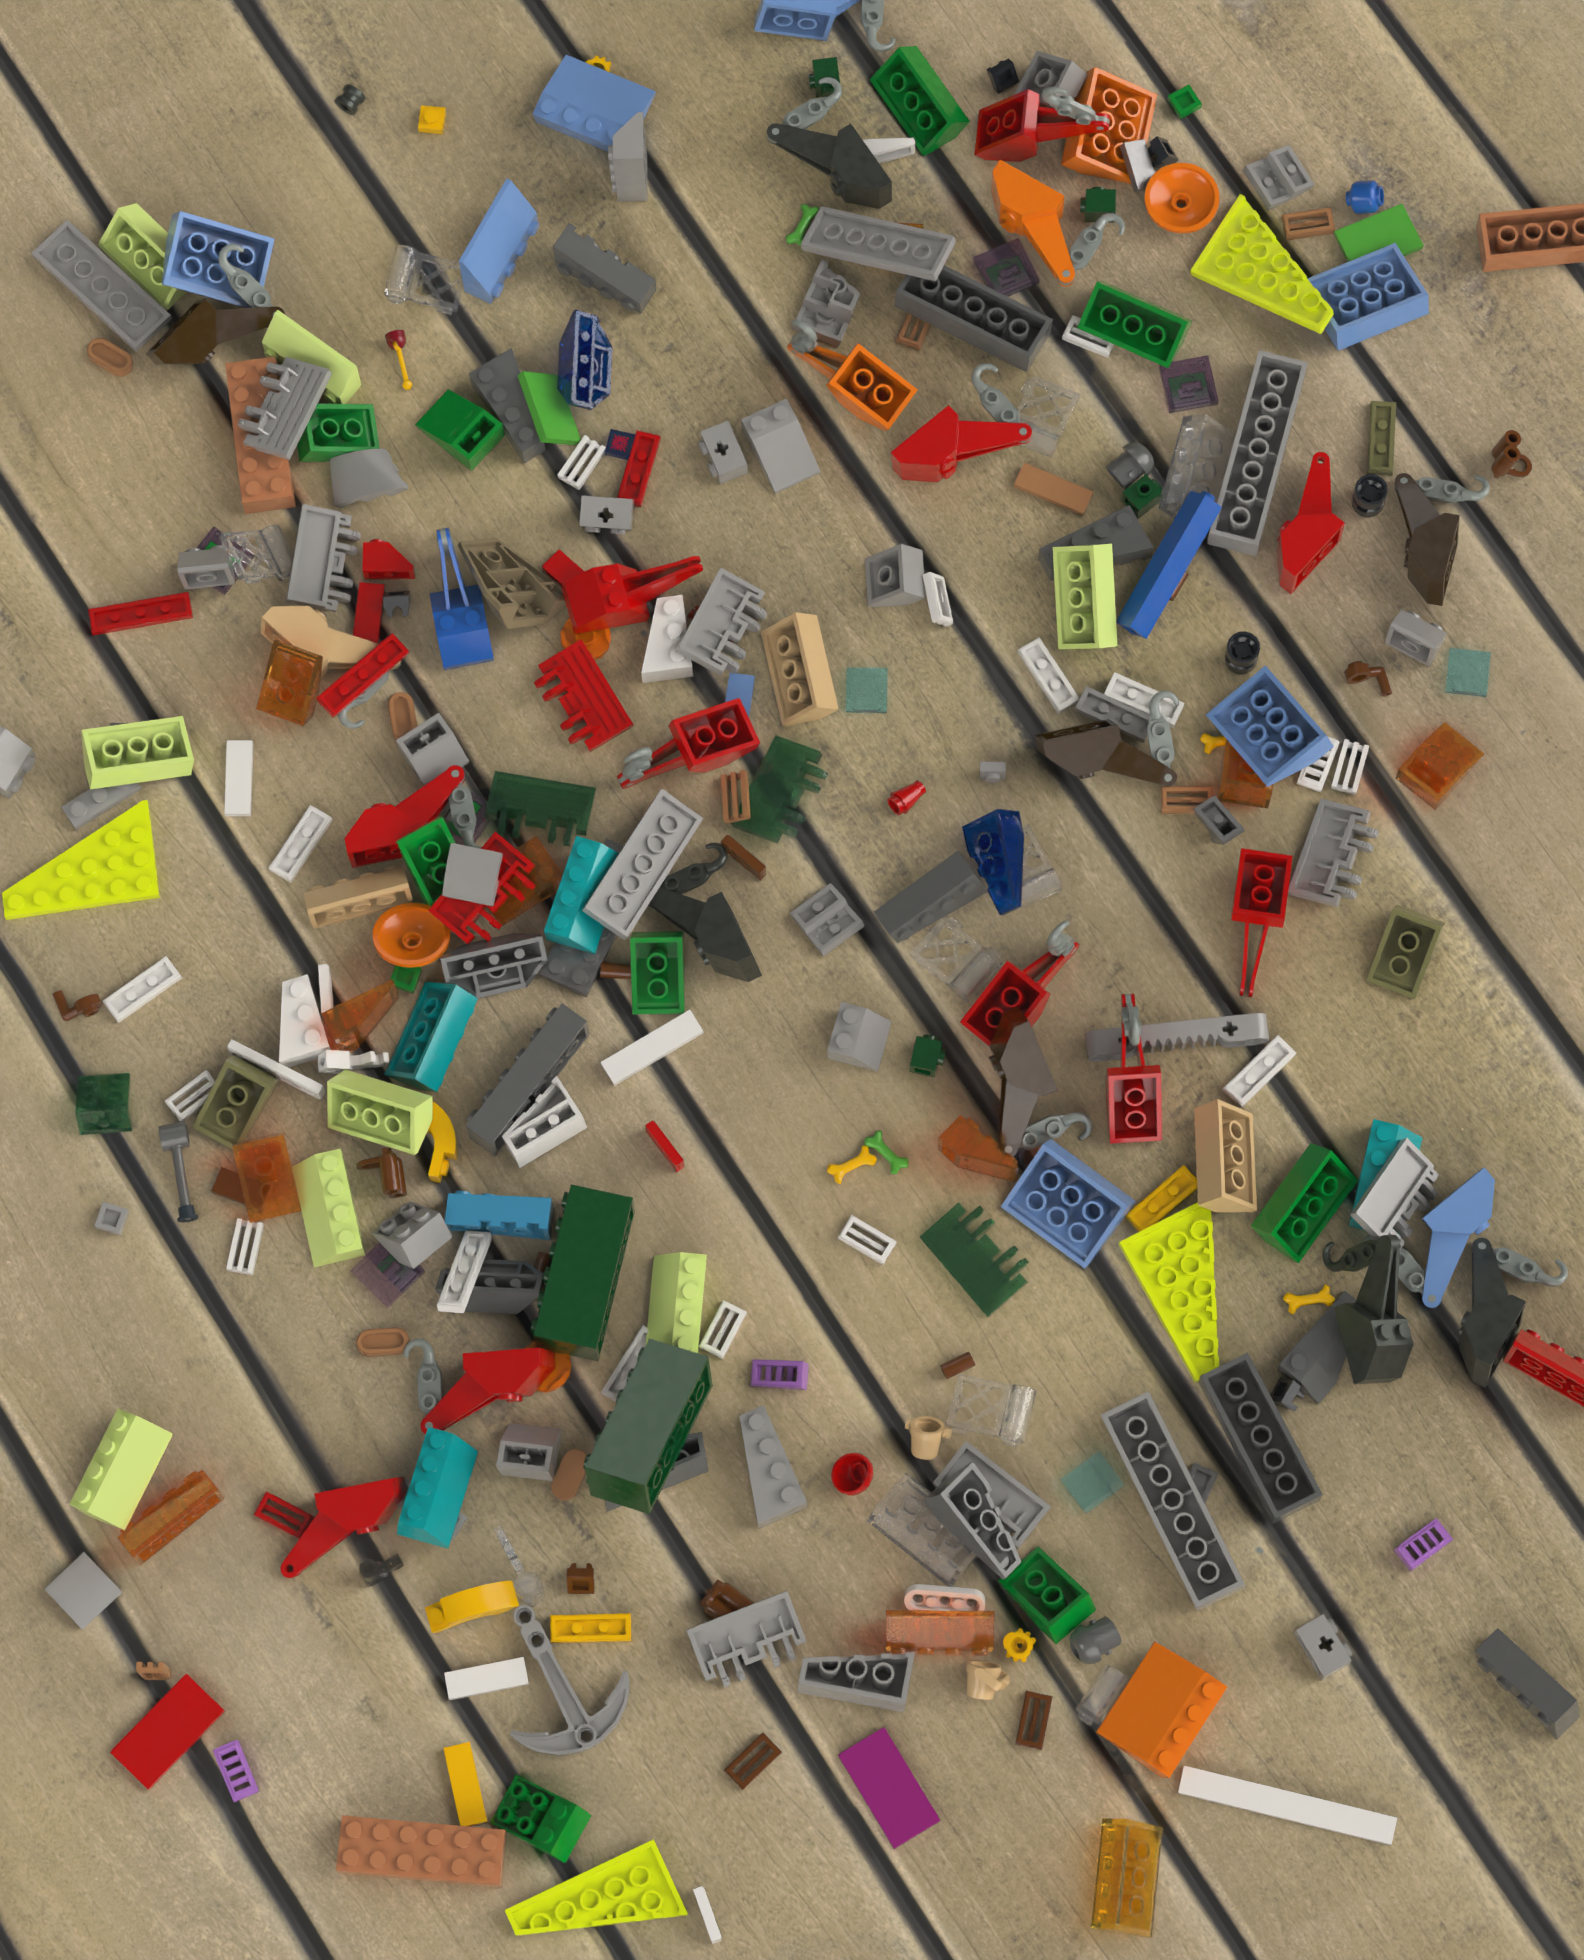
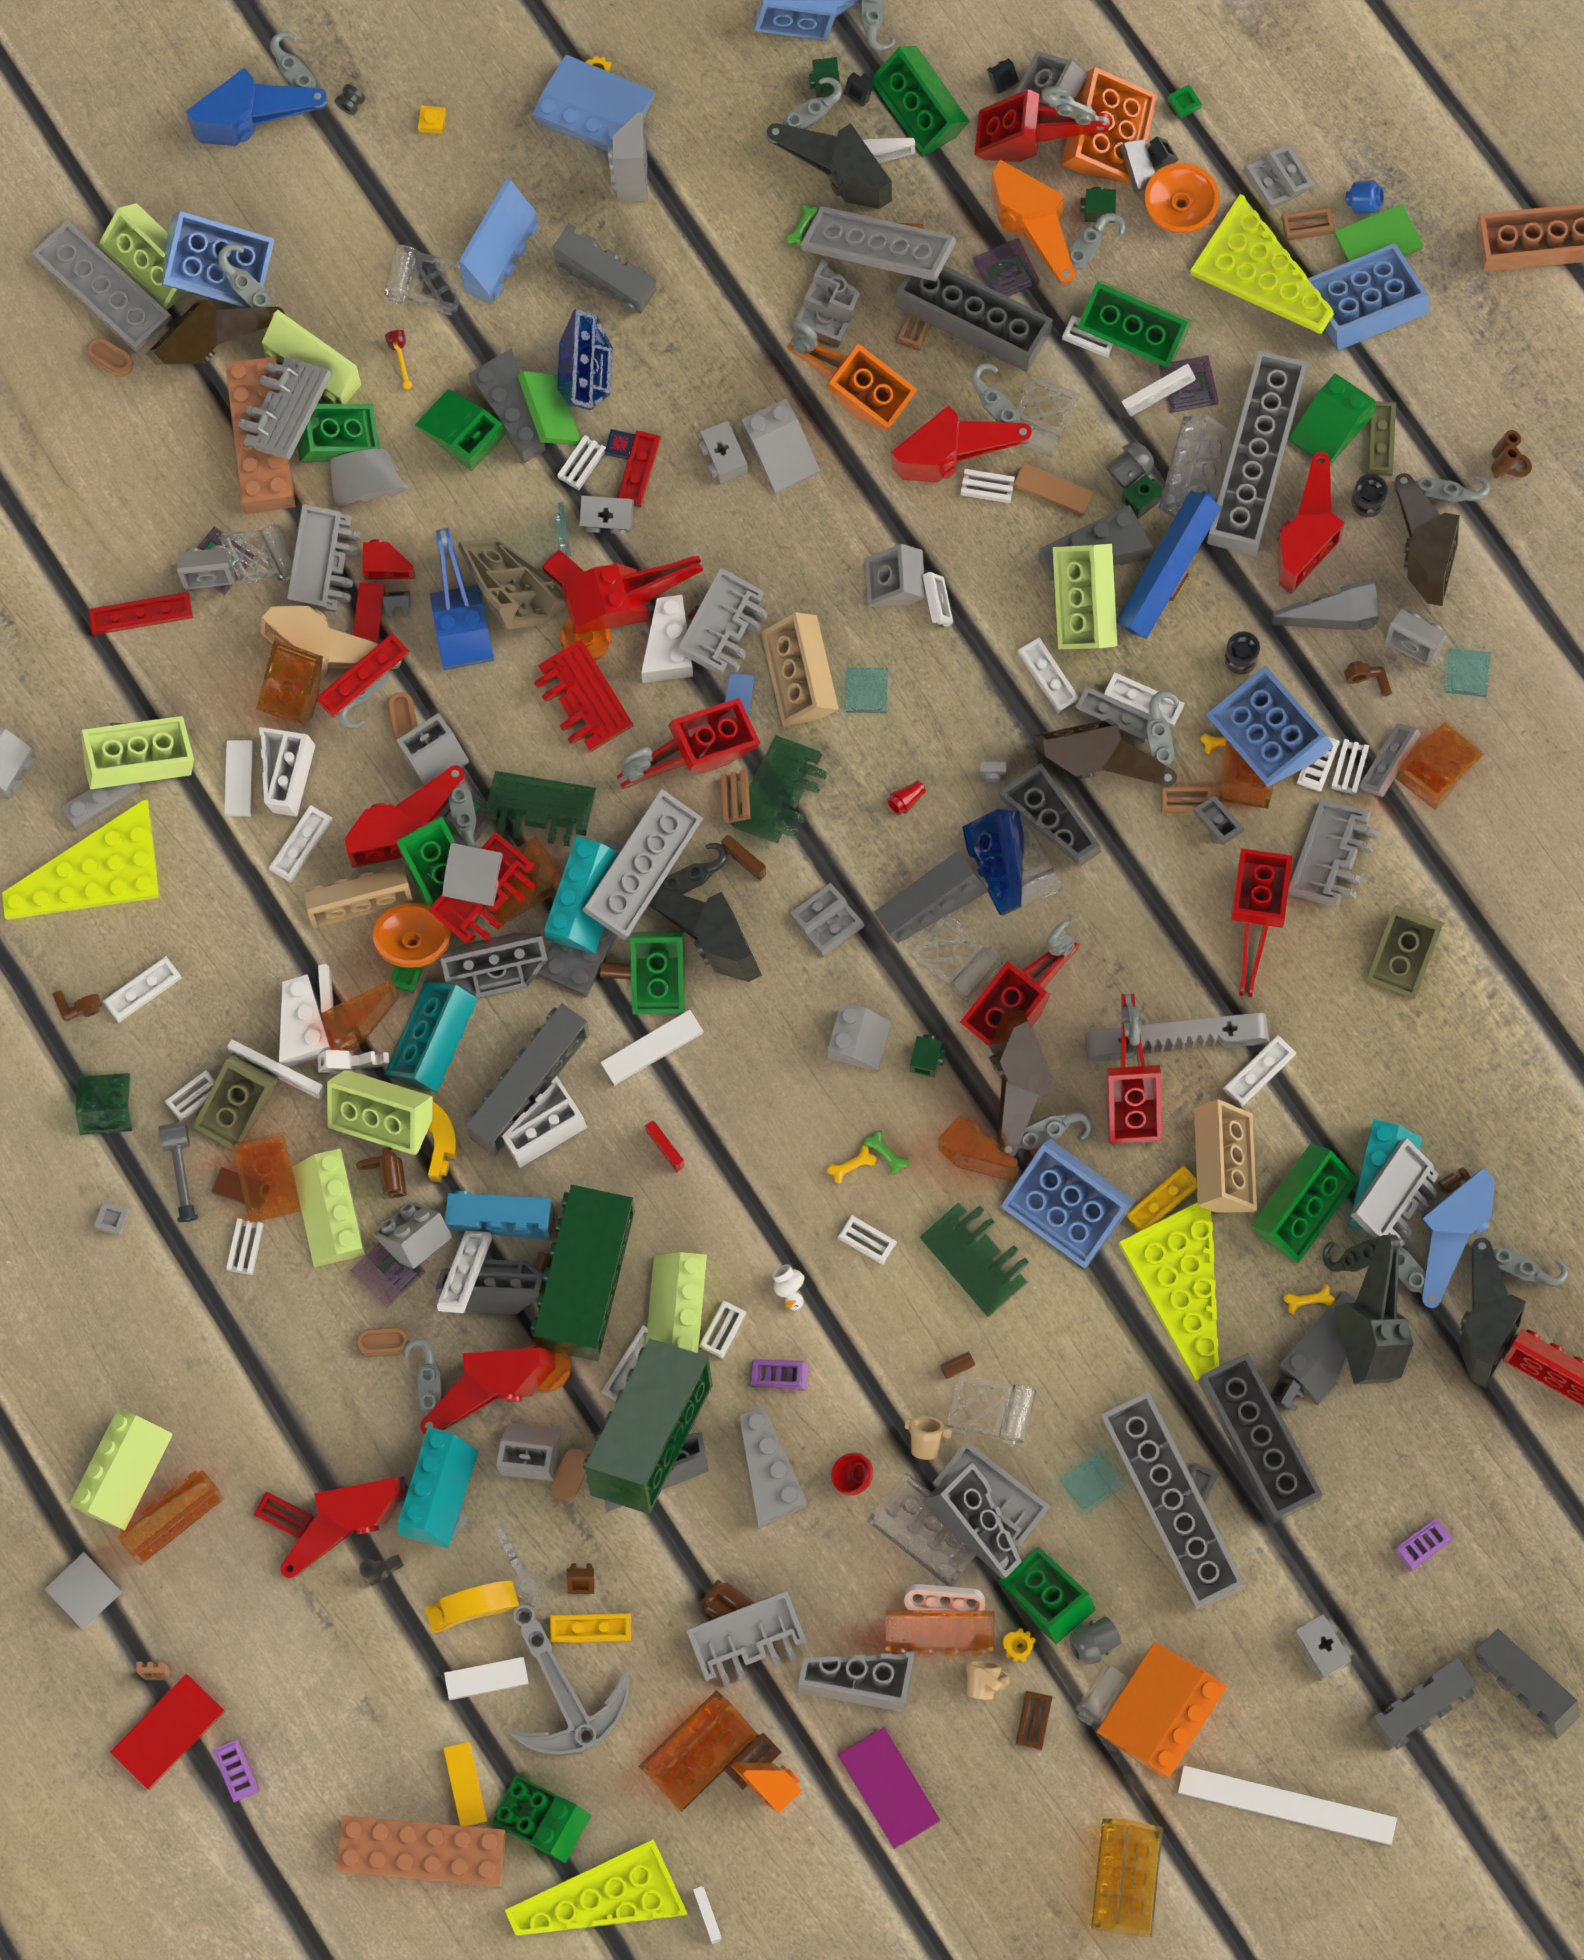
(239, 104): none -> blue slope
(285, 768): none -> white wedge
(562, 530): none -> clear light blue piece
(698, 1750): none -> clear orange slope
(771, 1783): none -> orange slope
(786, 1284): none -> white animal
(859, 88): none -> black tile
(987, 485): none -> white tile
(1051, 814): none -> dark grey wedge
(1159, 390): none -> white tile
(1333, 418): none -> green slope
(1348, 610): none -> wedge
(1390, 760): none -> light grey plate
(1423, 1704): none -> dark grey wedge
(1452, 1181): none -> reddish brown piece

